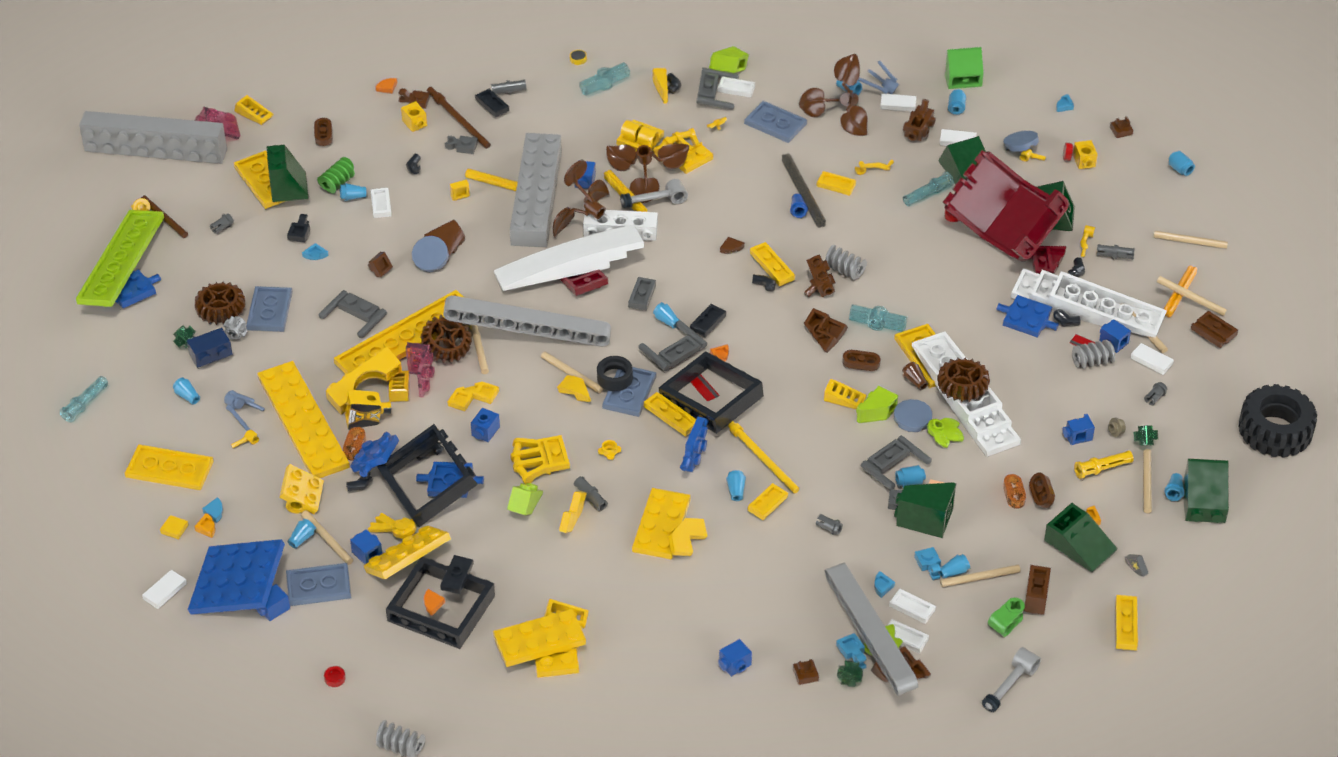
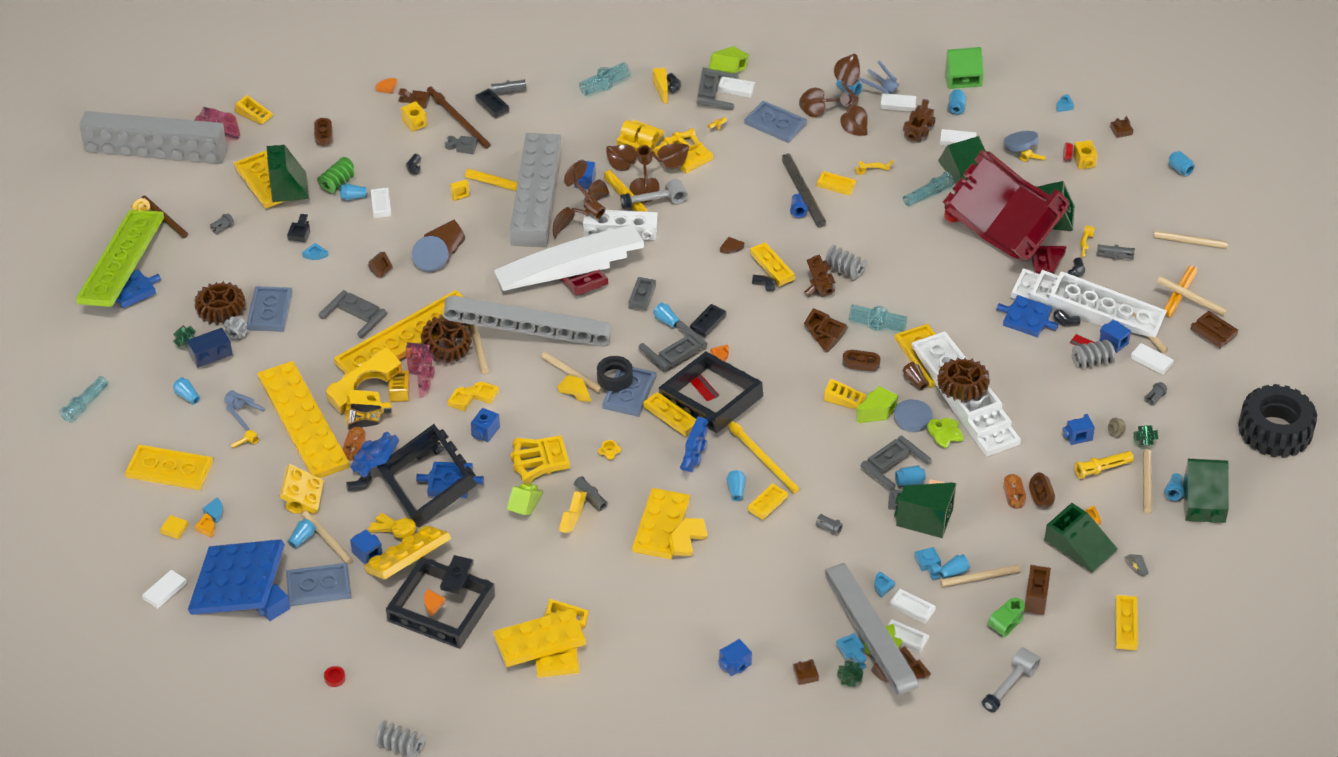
(578, 57): tile -> none

